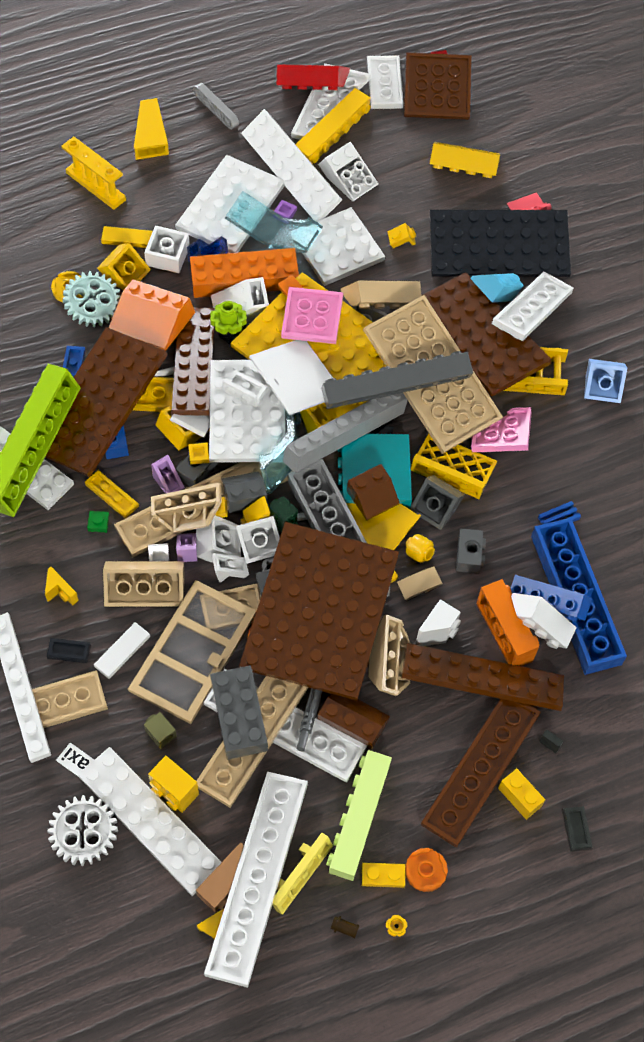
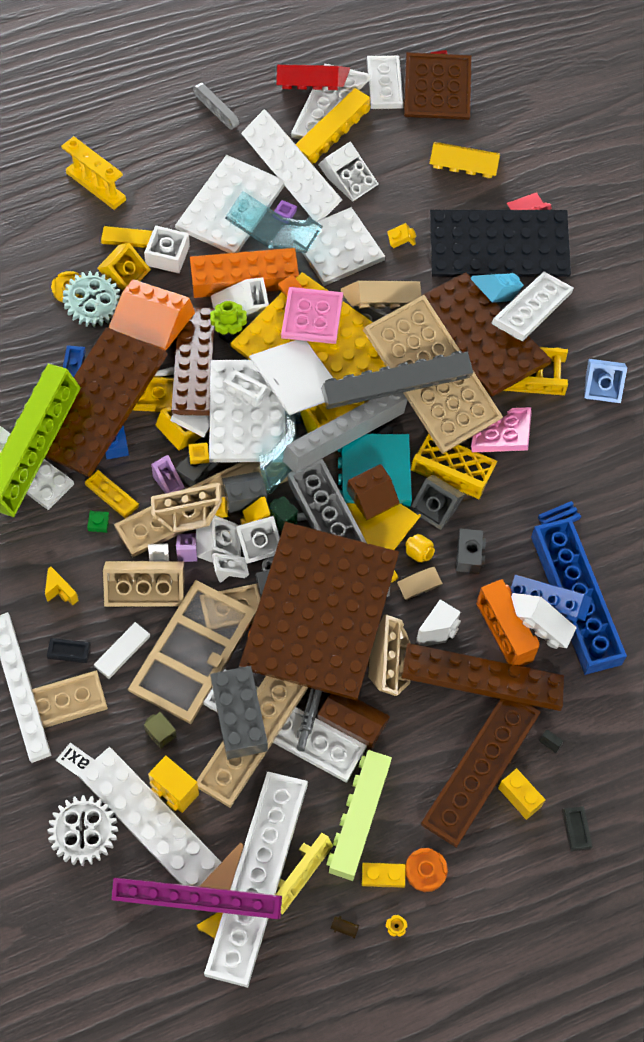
(150, 131): yellow slope -> none
(197, 898): none -> magenta plate
(201, 248): clear blue brick -> none

